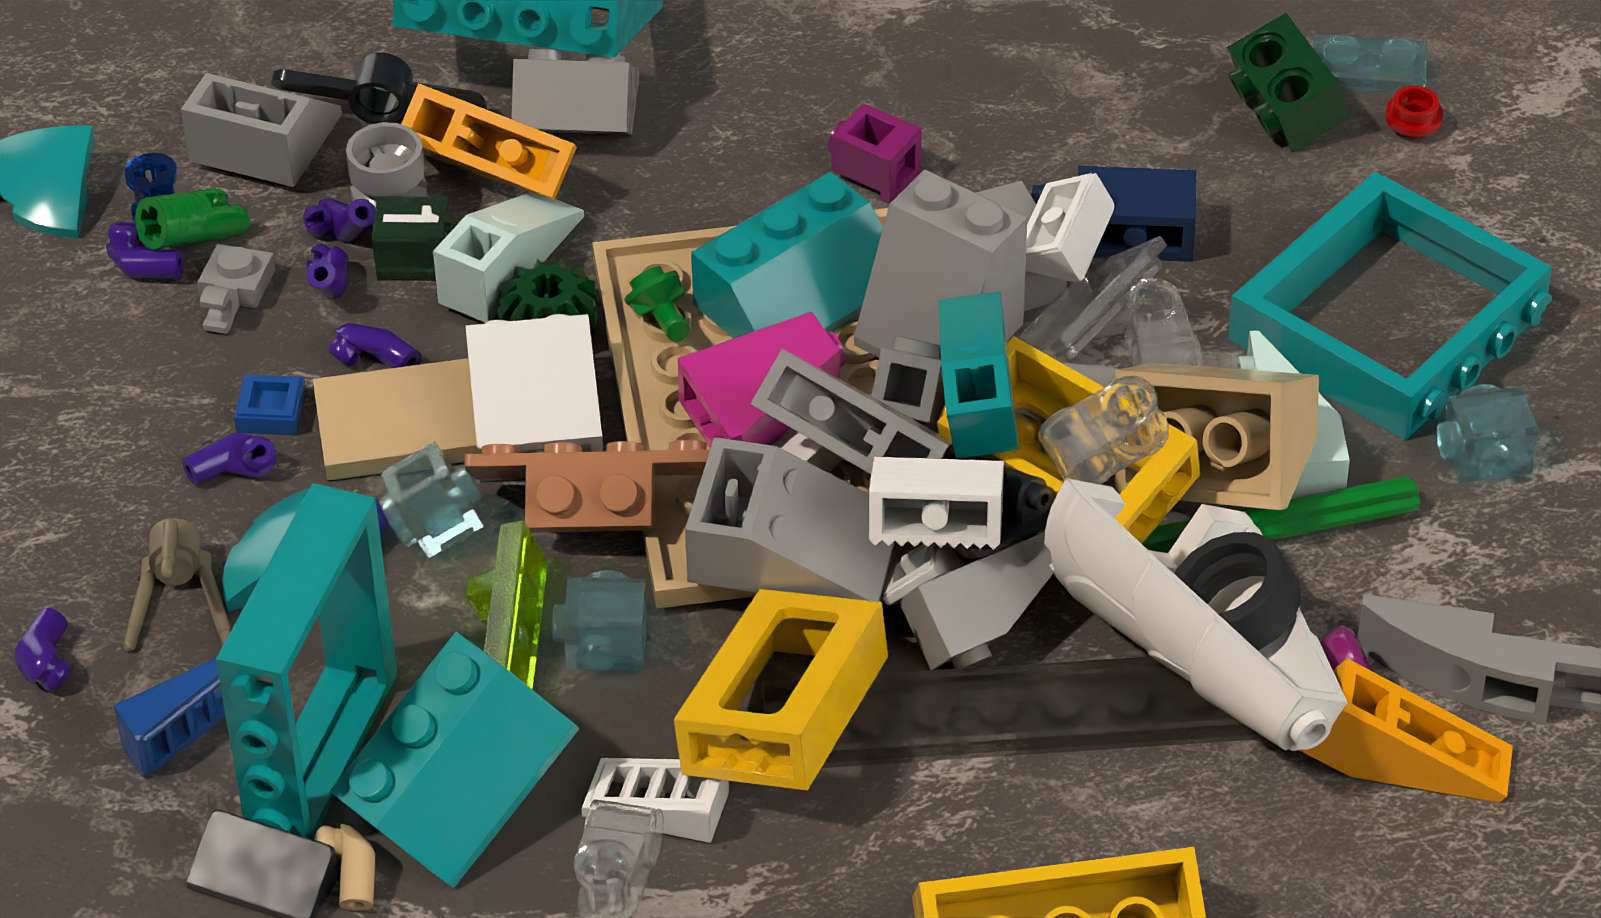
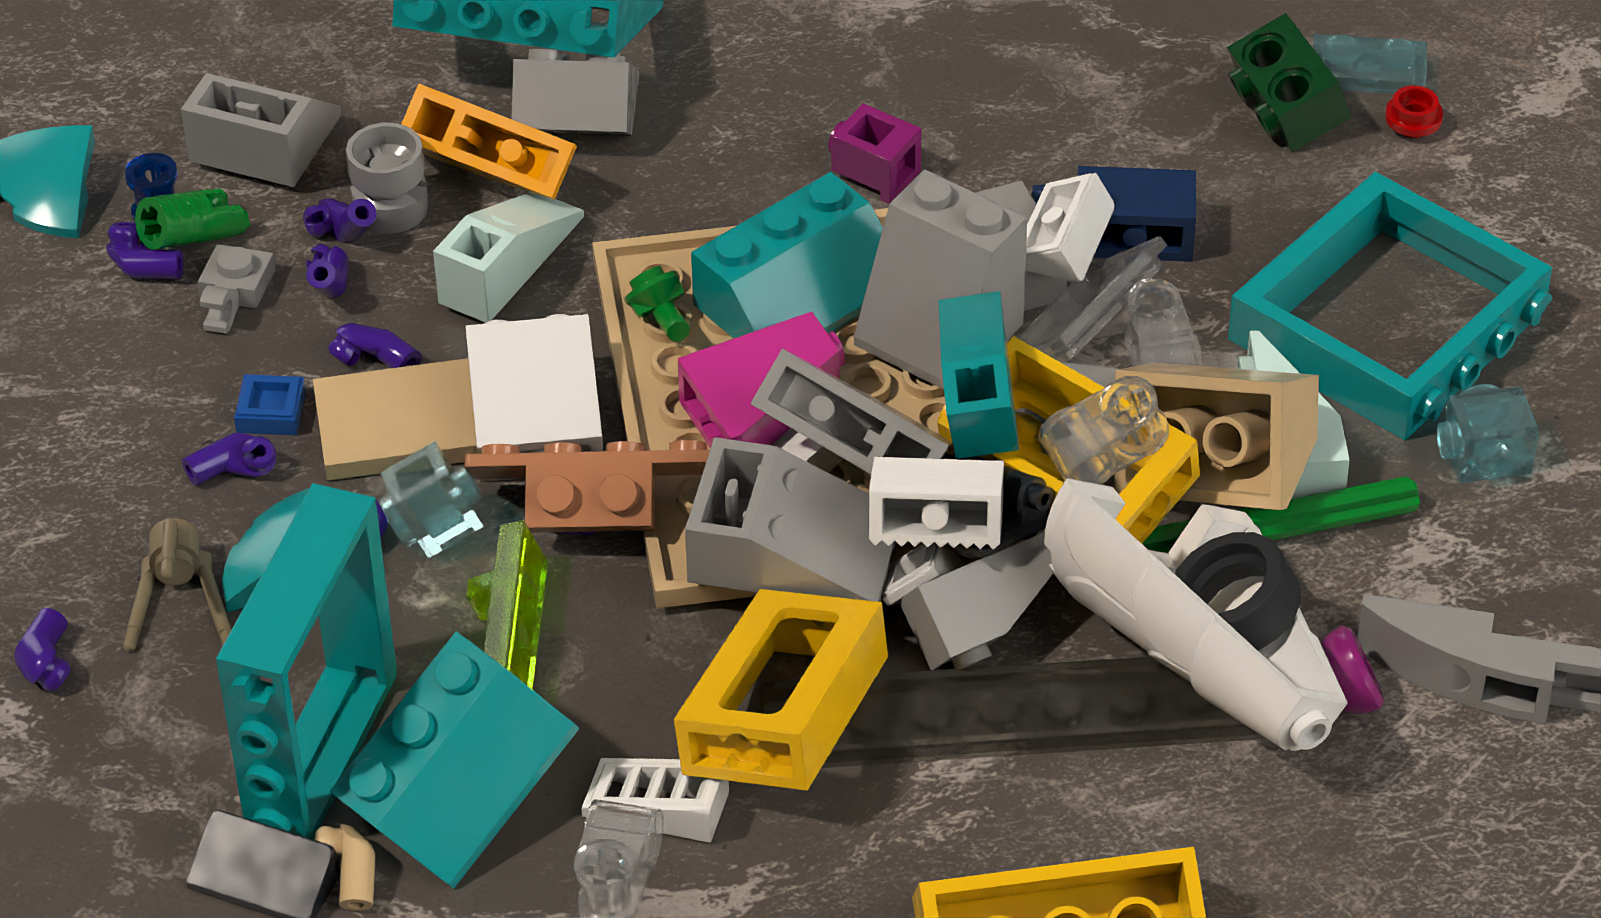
(169, 716): blue slope -> none
(365, 100): black piece -> none
(407, 234): clear green brick -> none
(547, 292): dark green gear -> none
(603, 622): clear light blue brick -> none
(911, 379): light grey brick -> none
(1410, 742): light orange slope -> none

